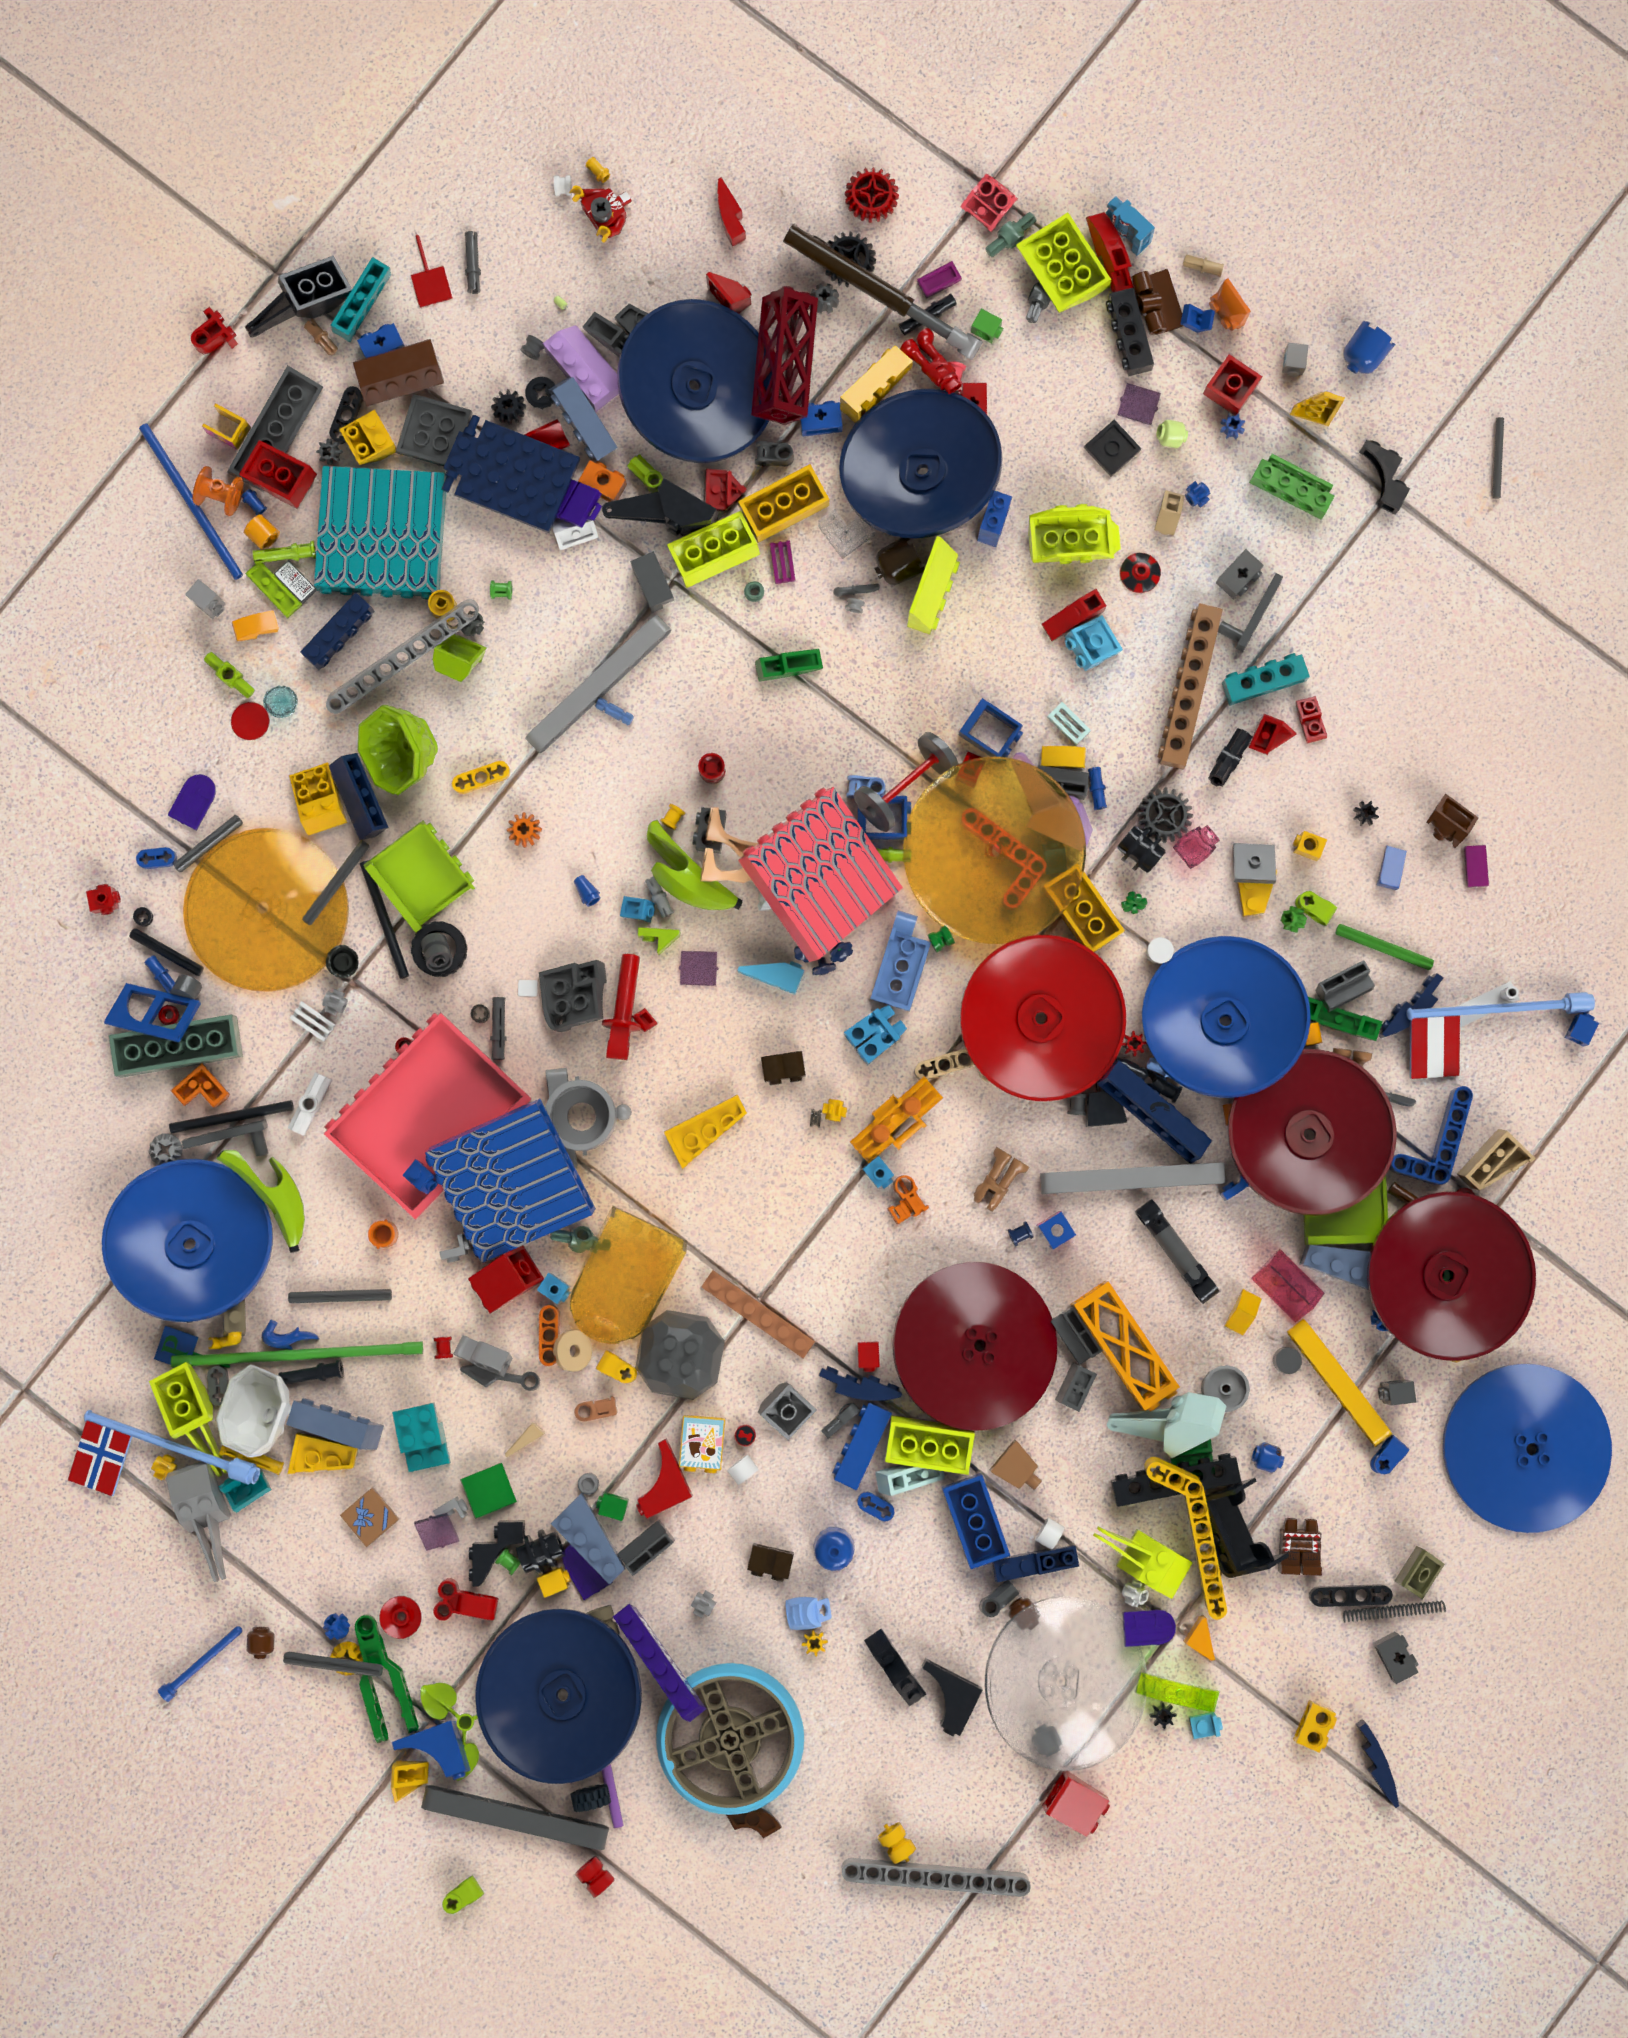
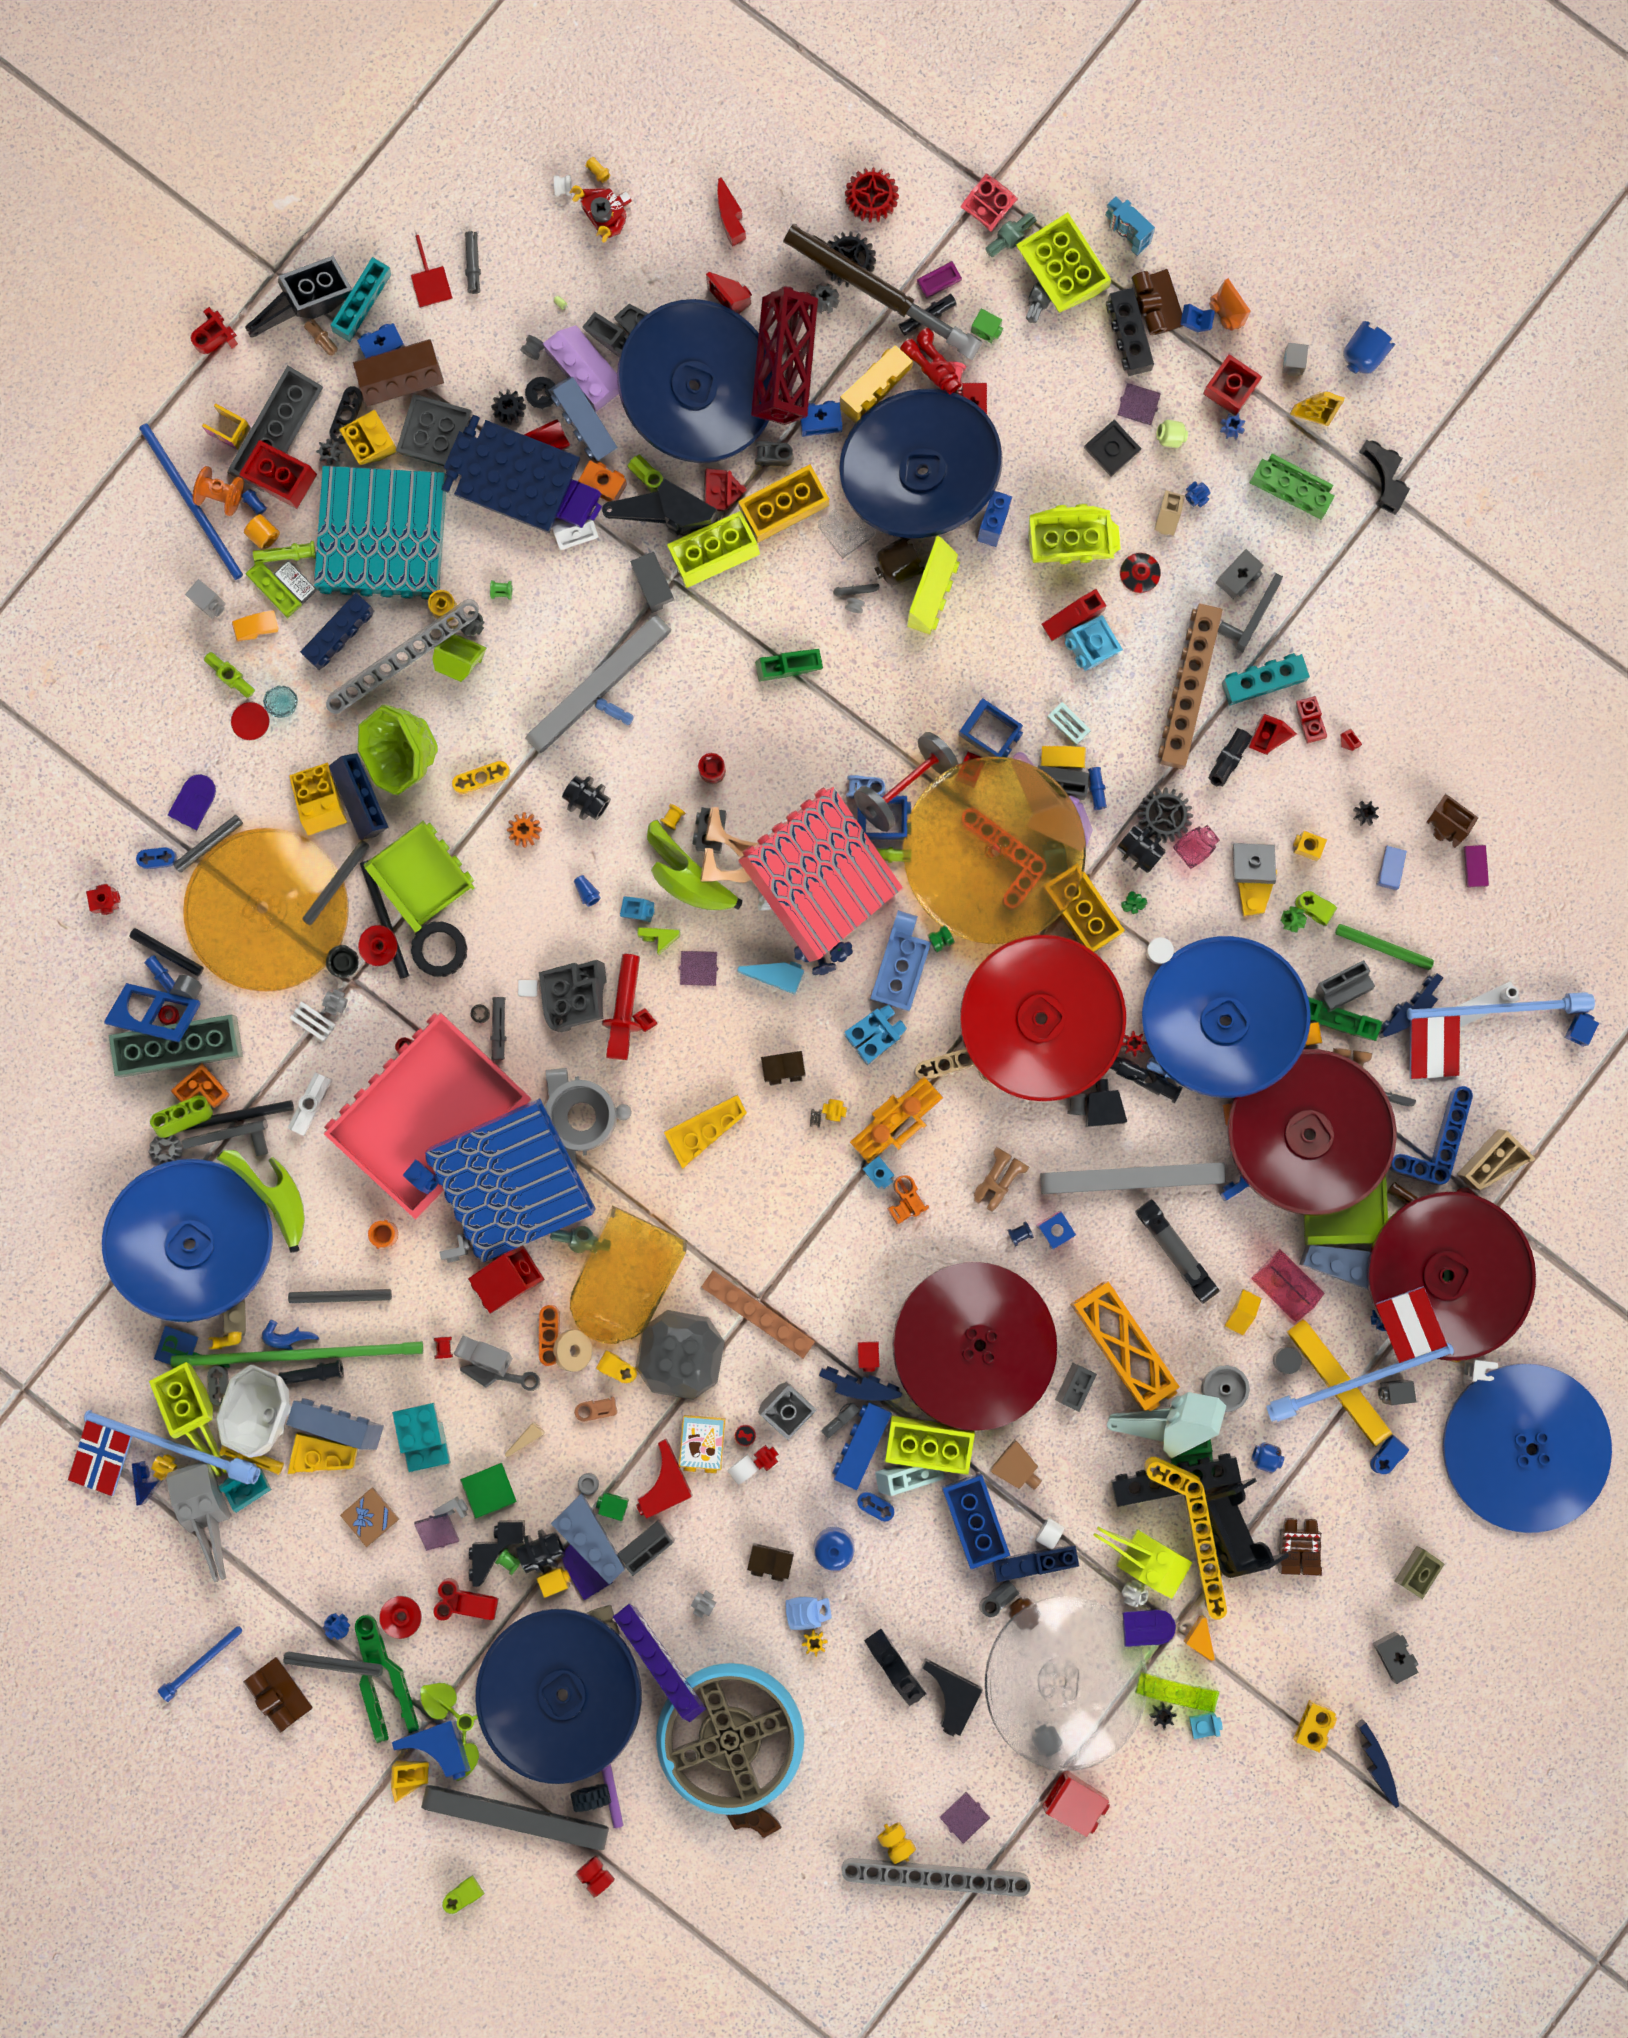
(143, 1488): none -> clear blue slope
(146, 922): black bush -> none
(171, 1115): none -> lime beam
(260, 1642): reddish brown head -> none
(277, 1694): none -> reddish brown panel
(353, 1651): yellow gear -> none
(370, 949): none -> red dish
(436, 952): dark grey wheel -> none
(554, 1288): dark azure brick -> none
(586, 798): none -> black piece
(659, 897): light grey pin -> none
(754, 585): sand green plate -> none
(766, 1458): none -> red gear
(780, 545): magenta tile -> none
(964, 1817): none -> clear purple piece
(1076, 1335): dark grey piece -> none
(1111, 248): red slope -> none
(1155, 1112): dark blue brick -> none
(1203, 265): tan axle -> none
(1350, 740): none -> red slope
(1350, 1599): black beam -> none
(1393, 1608): dark grey piece -> none
(1413, 1336): none -> flag
(1476, 1369): none -> white hinge
(1498, 457): dark grey bar -> none

